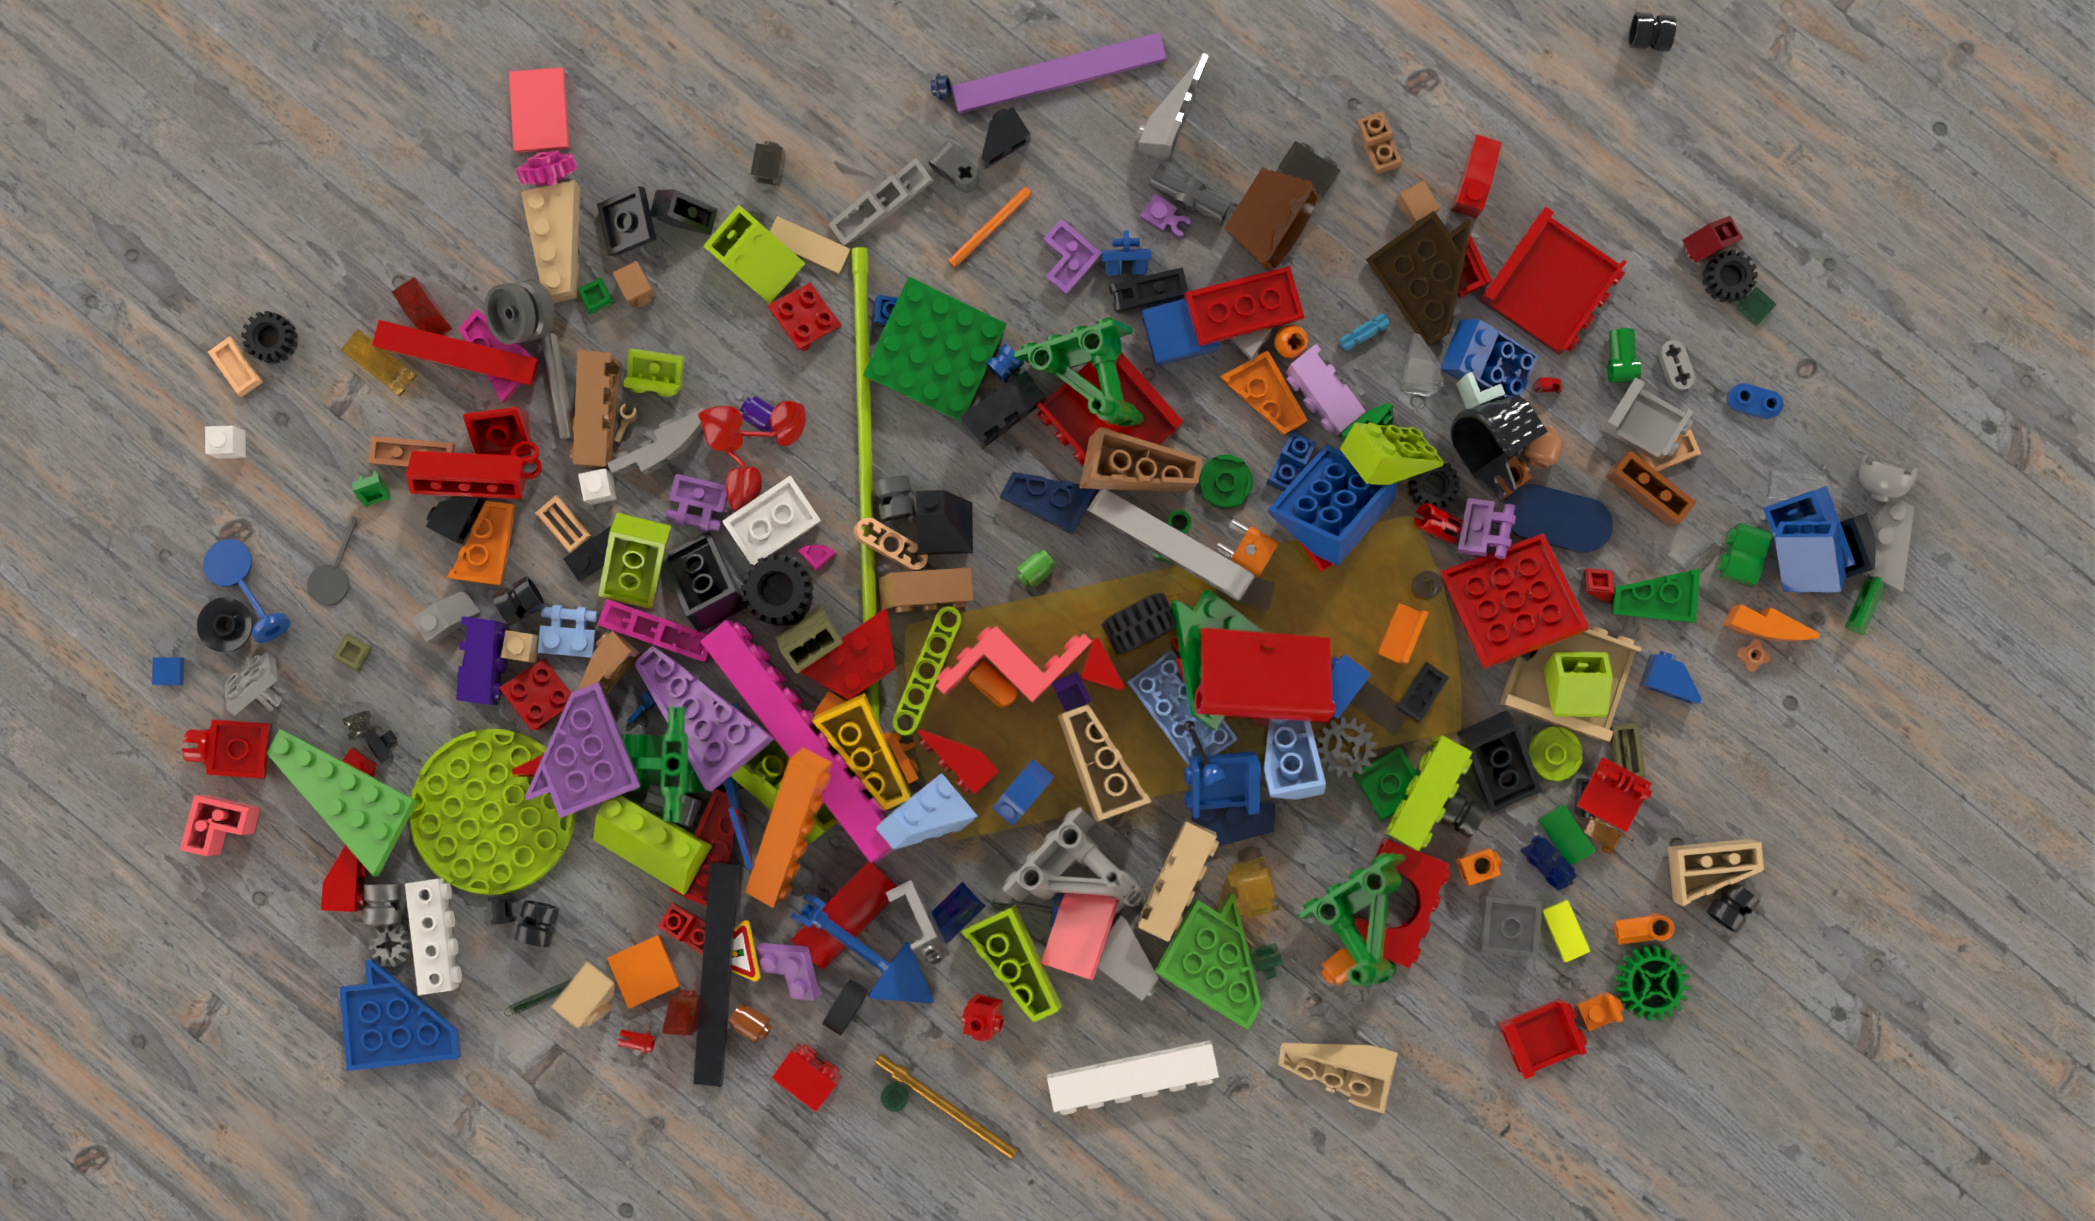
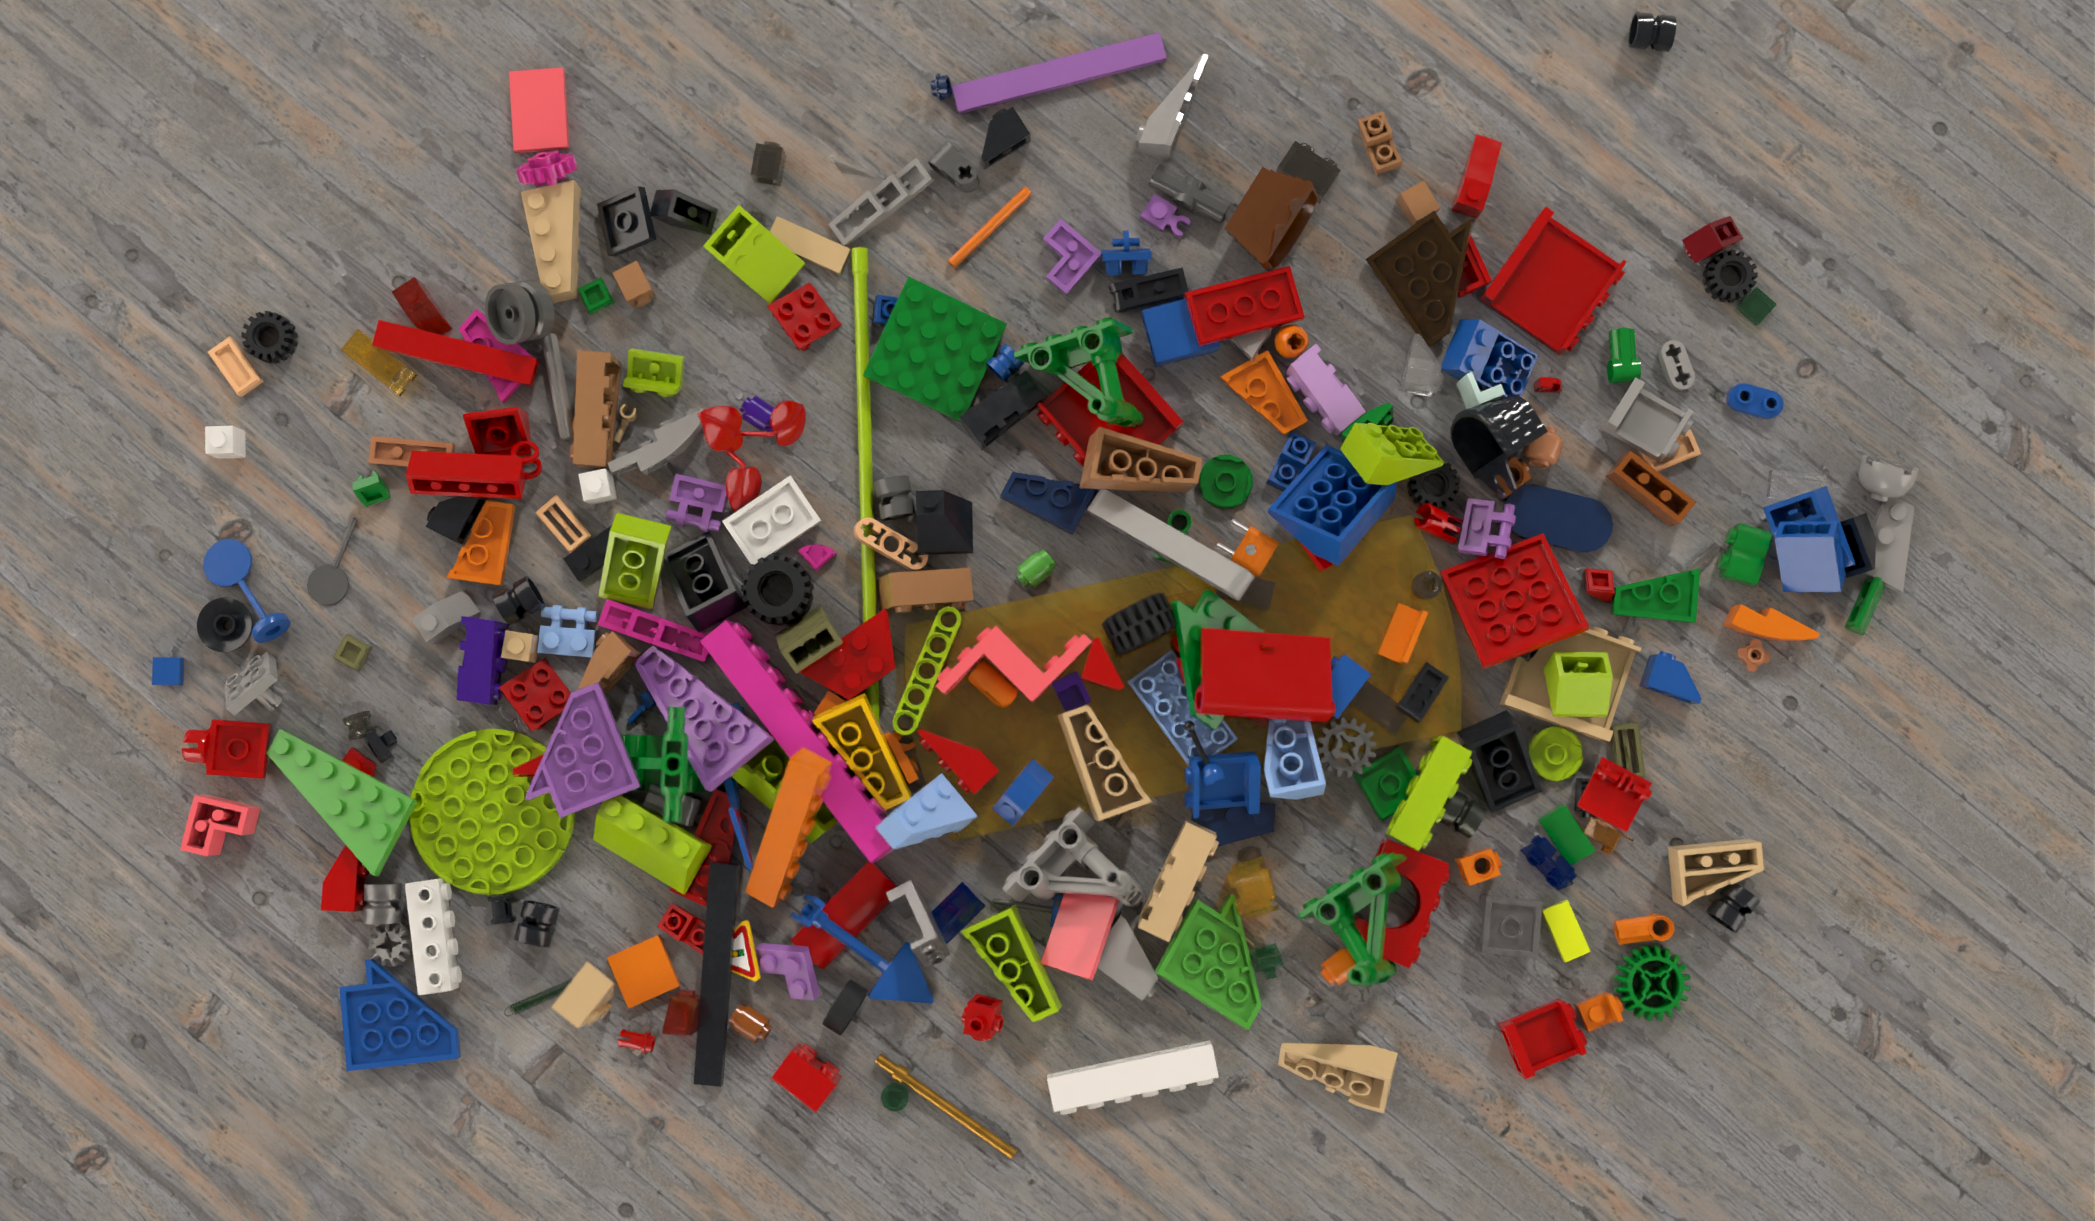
(1364, 332): dark azure axle -> none

